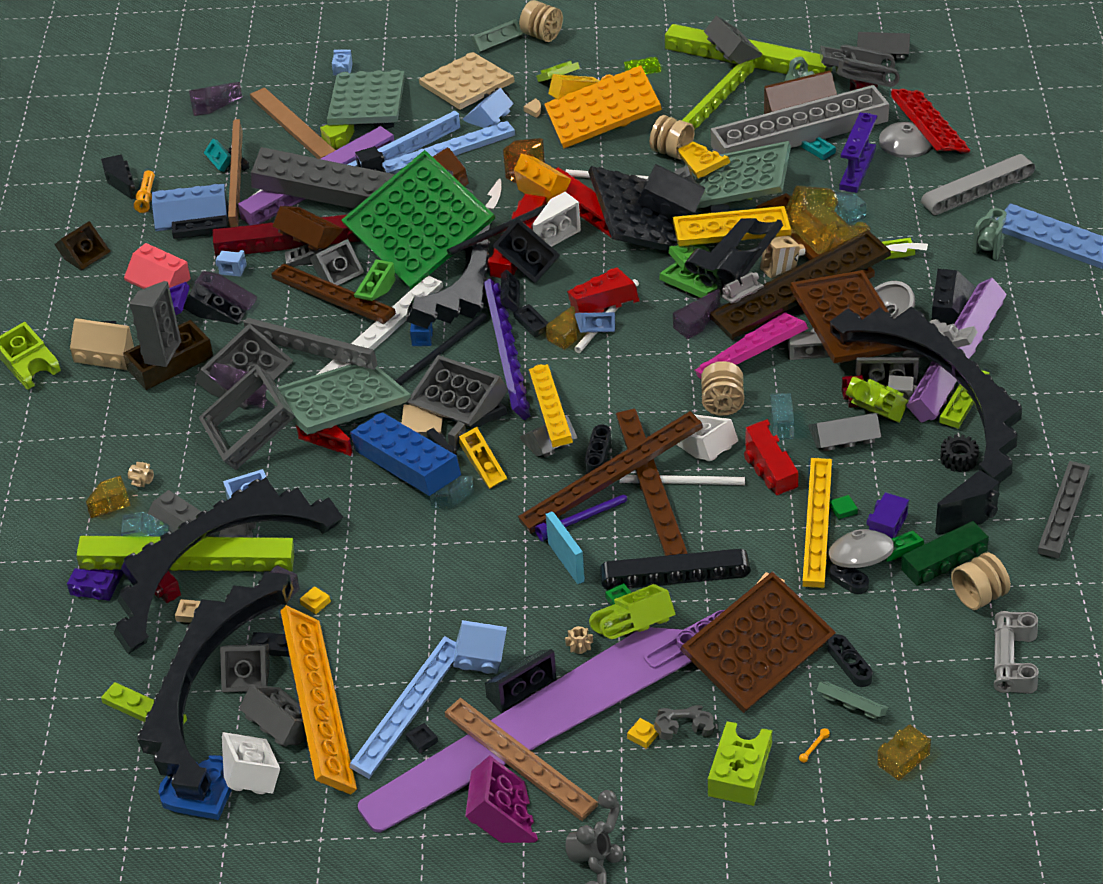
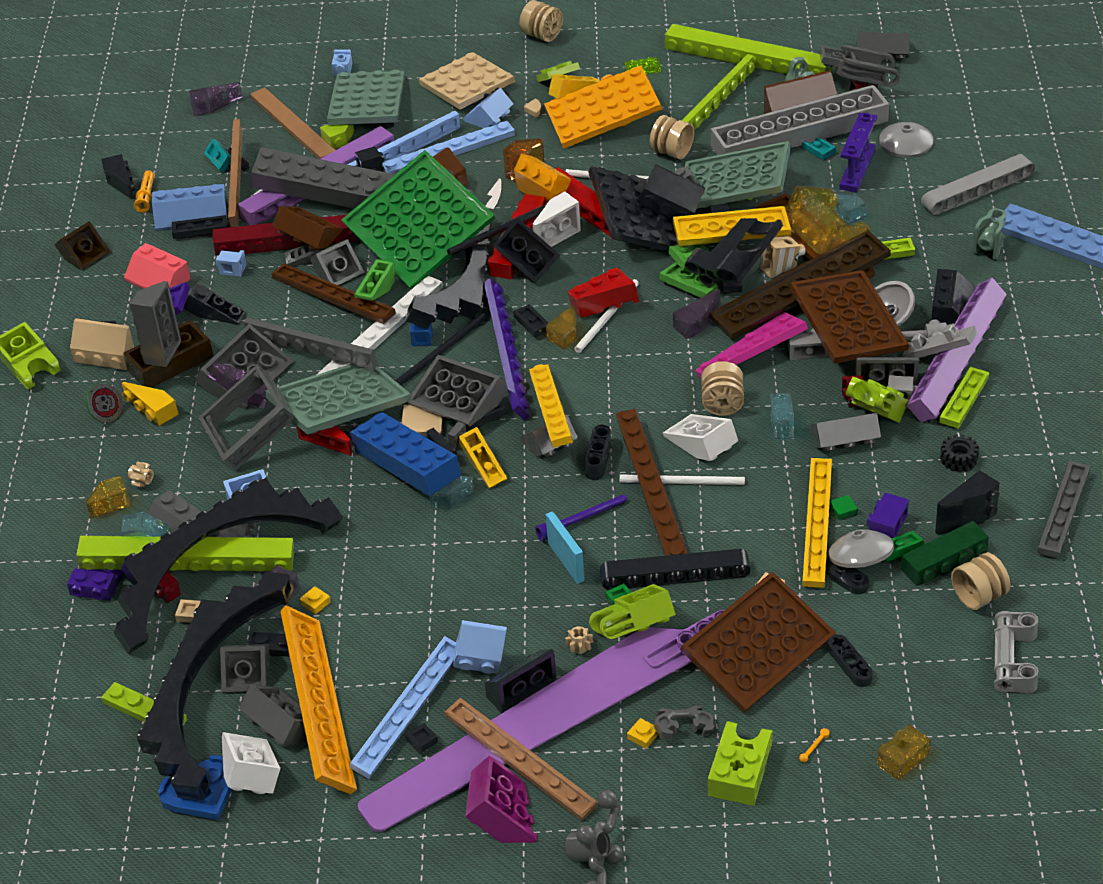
(104, 403): none -> shield
(153, 402): none -> yellow slope
(227, 289): clear purple slope -> none
(497, 35): sand green plate -> none
(510, 291): black plate -> none
(596, 322): medium blue slope -> none
(612, 470): reddish brown plate -> none
(701, 160): yellow wing -> none
(731, 41): dark grey slope -> none
(734, 291): light grey hinge -> none
(769, 460): red wedge -> none
(852, 700): sand green plate -> none
(903, 247): white sticker -> none
(915, 333): black arch -> none
(929, 121): red plate -> none

